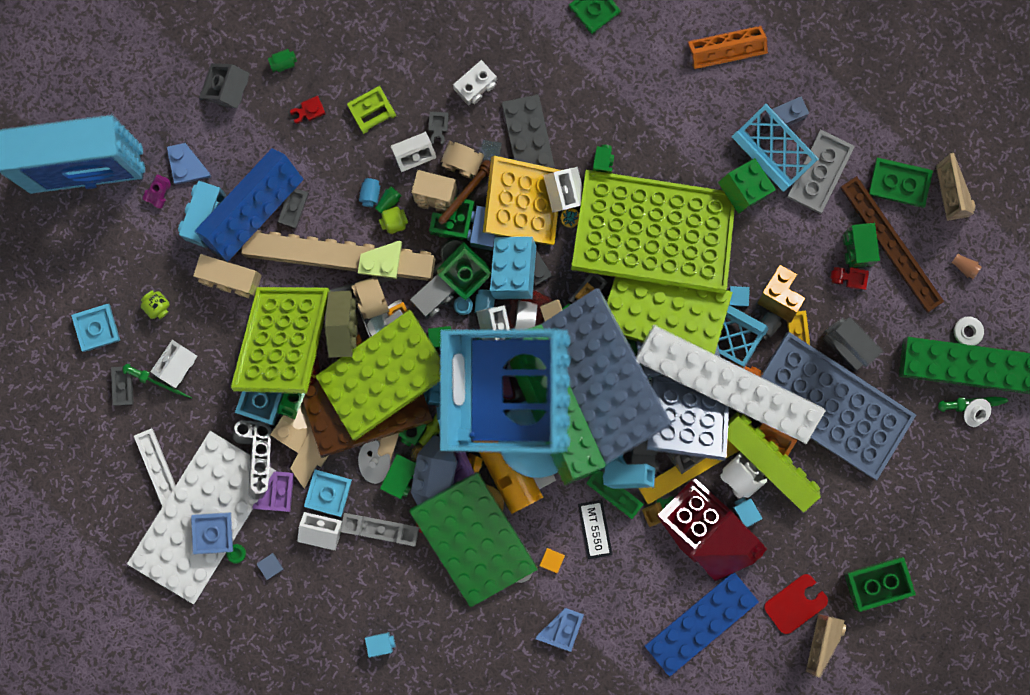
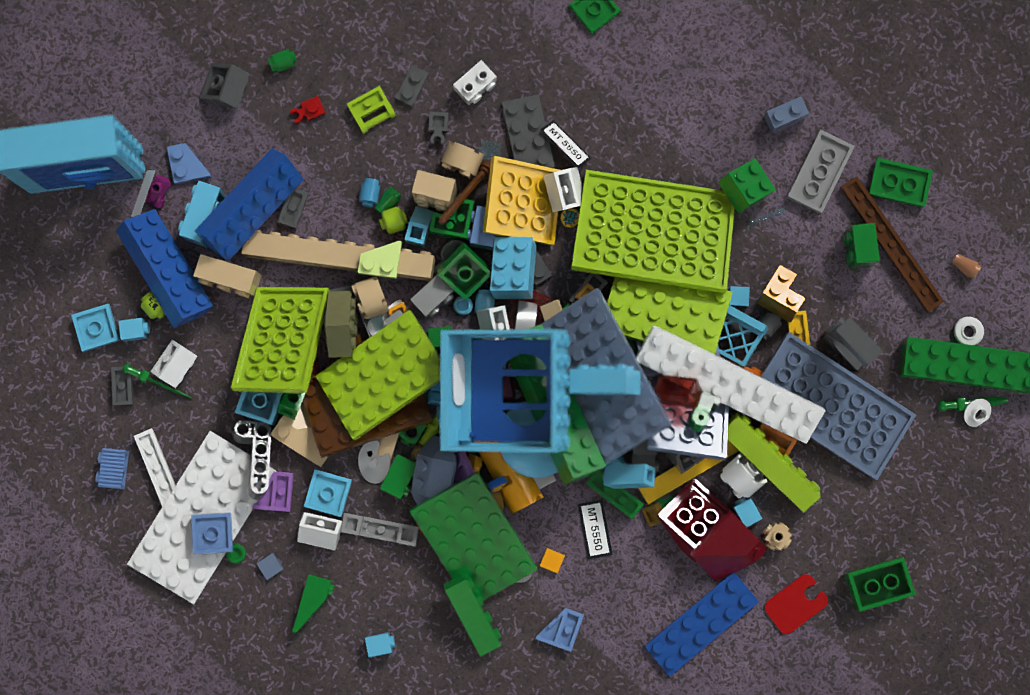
(112, 468): none -> medium blue brick
(133, 329): none -> medium azure brick
(143, 193): none -> white sticker
(164, 268): none -> blue brick
(306, 460): tan sticker -> none
(314, 595): none -> green slope
(412, 86): none -> dark grey plate
(413, 151): white brick -> none
(419, 227): none -> medium azure slope
(472, 614): none -> green brick
(497, 484): none -> blue tile
(565, 144): none -> white sticker
(603, 159): green brick -> none
(604, 380): none -> medium azure brick
(678, 391): none -> clear red panel
(701, 414): none -> leg
(729, 49): orange fence -> none
(766, 162): medium azure fence -> none
(769, 536): none -> tan brick
(780, 211): none -> clear light blue hinge
(825, 640): tan slope -> none
(855, 278): red plate -> none
(954, 189): tan slope -> none

